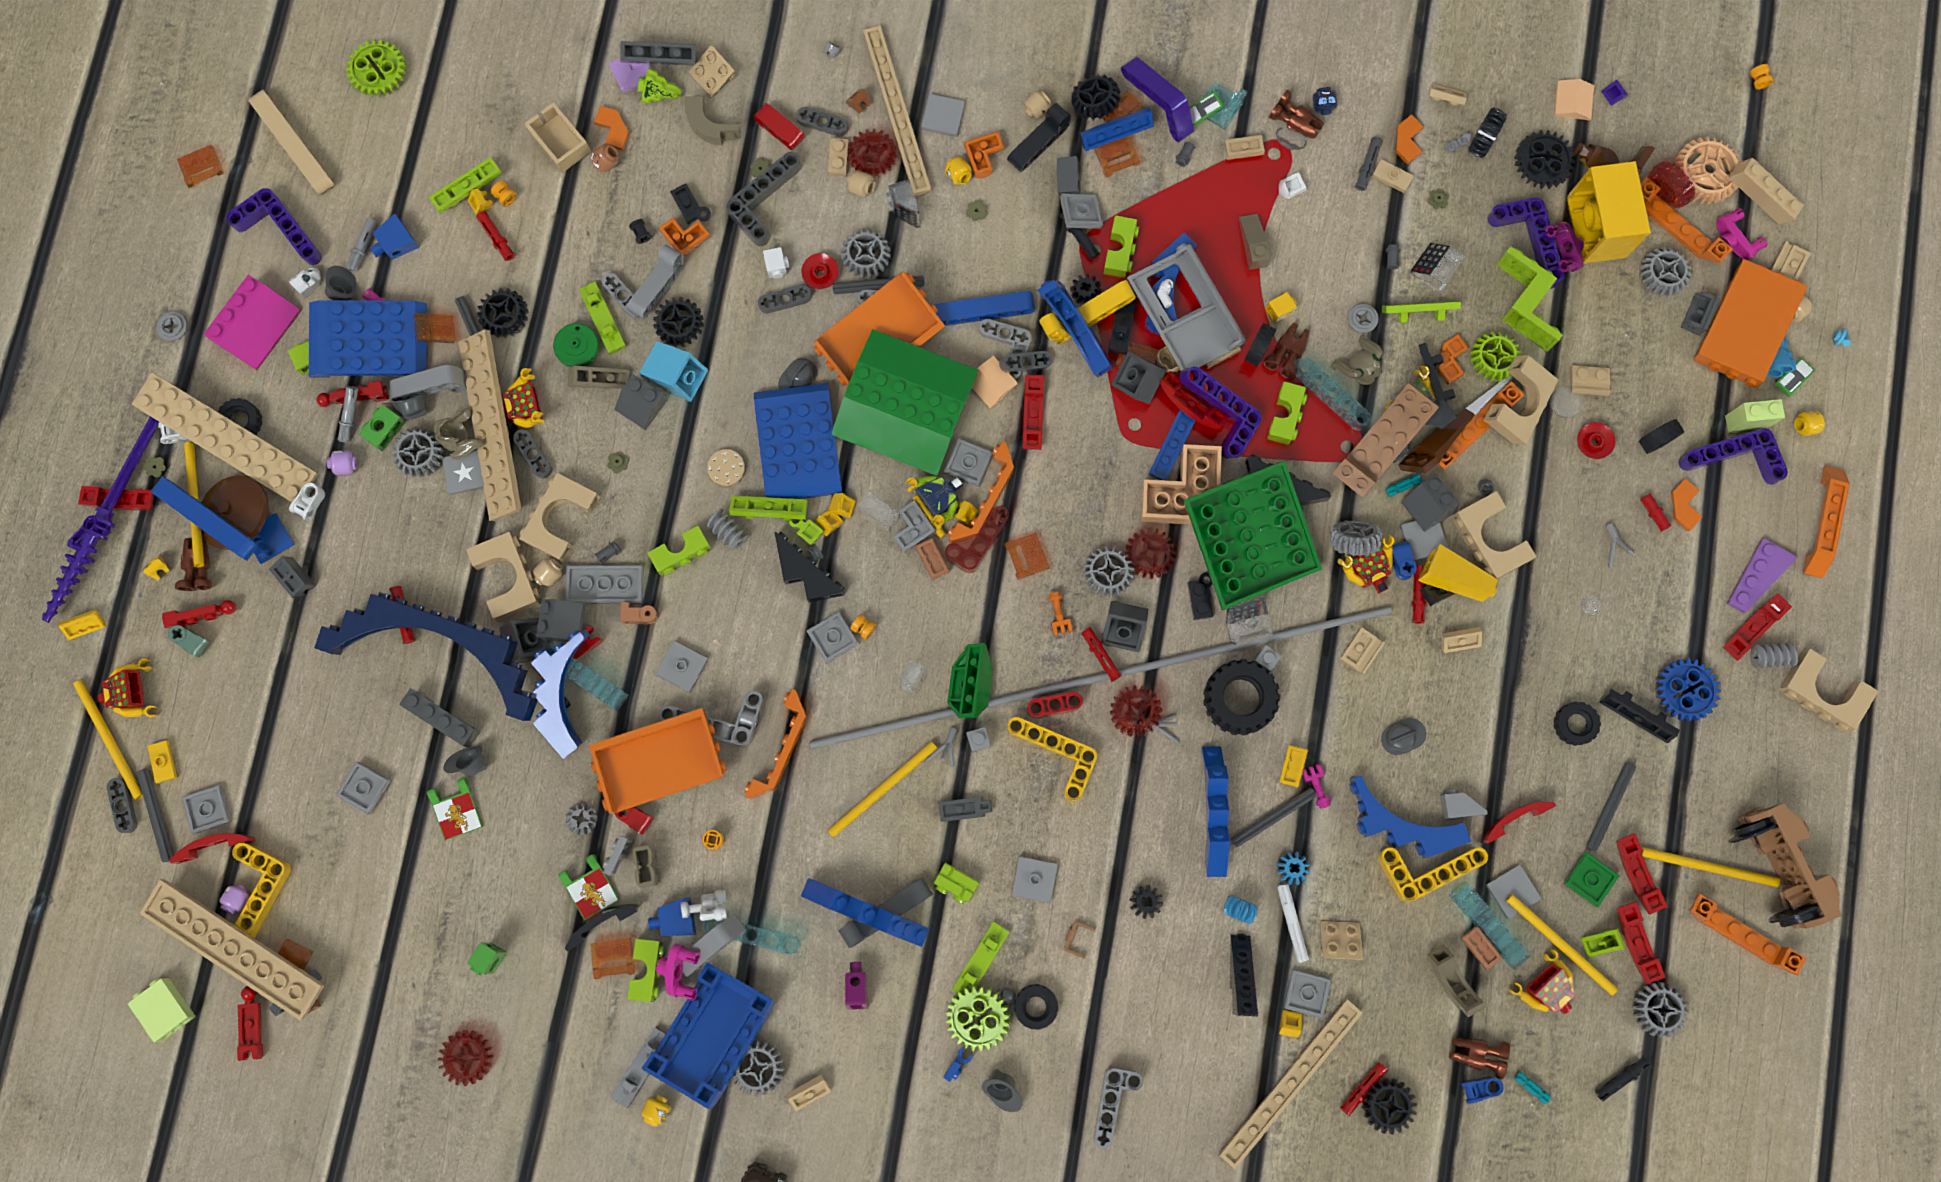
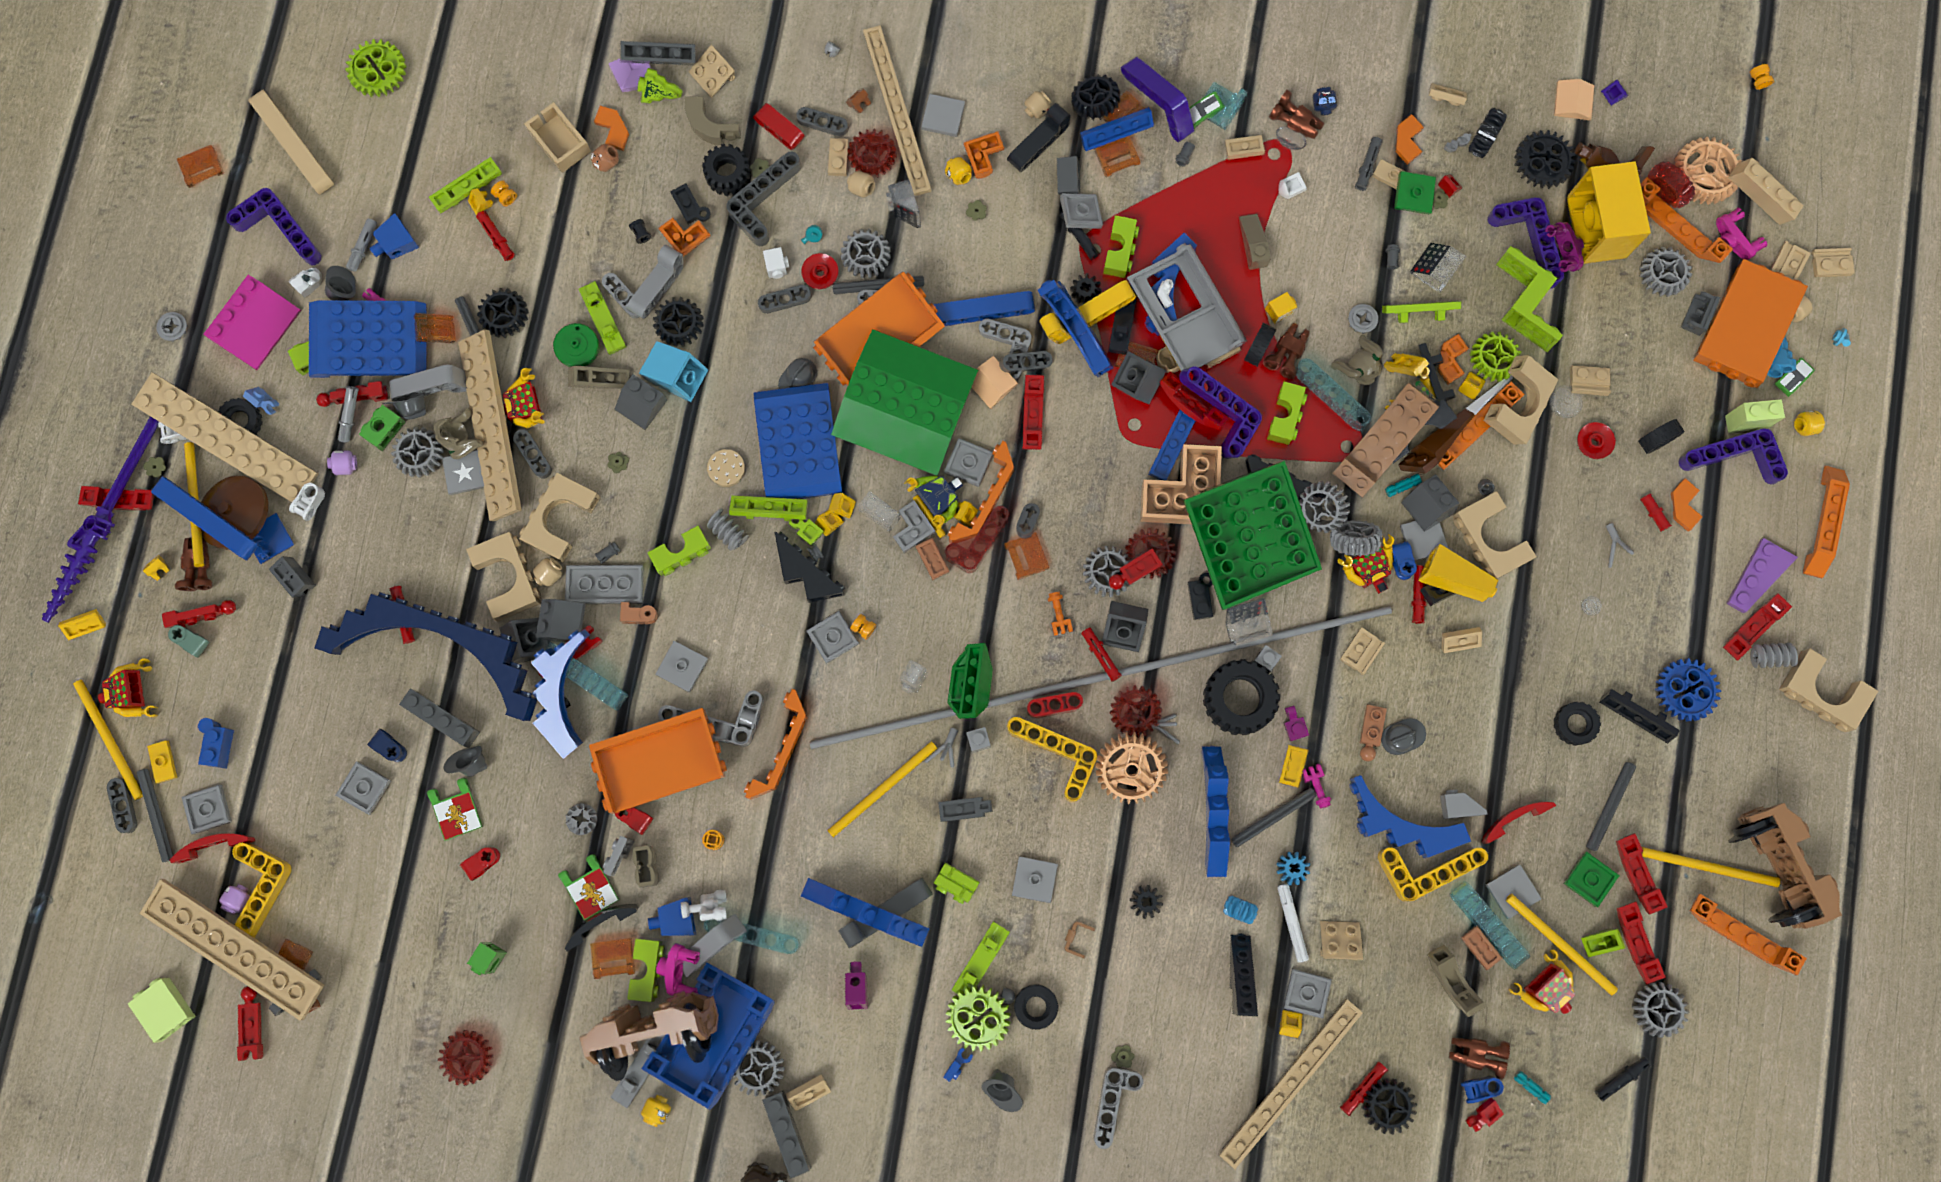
(215, 744): none -> blue hinge
(260, 398): none -> medium blue plate
(385, 745): none -> dark blue piece
(478, 864): none -> red piece
(685, 1017): none -> medium nougat piece
(720, 157): none -> black tyre
(786, 1134): none -> dark grey brick
(813, 234): none -> teal piece
(1032, 522): none -> dark grey beam
(1117, 1056): none -> olive plant
(1135, 570): none -> red plate
(1135, 754): none -> light nougat gear
(1296, 726): none -> magenta plate
(1337, 512): none -> light grey gear
(1372, 731): none -> nougat plate
(1406, 364): none -> yellow hinge
(1415, 192): none -> green plate
(1449, 185): none -> red slope
(1471, 385): none -> yellow slope
(1487, 1114): none -> red plate
(1832, 262): none -> tan plate

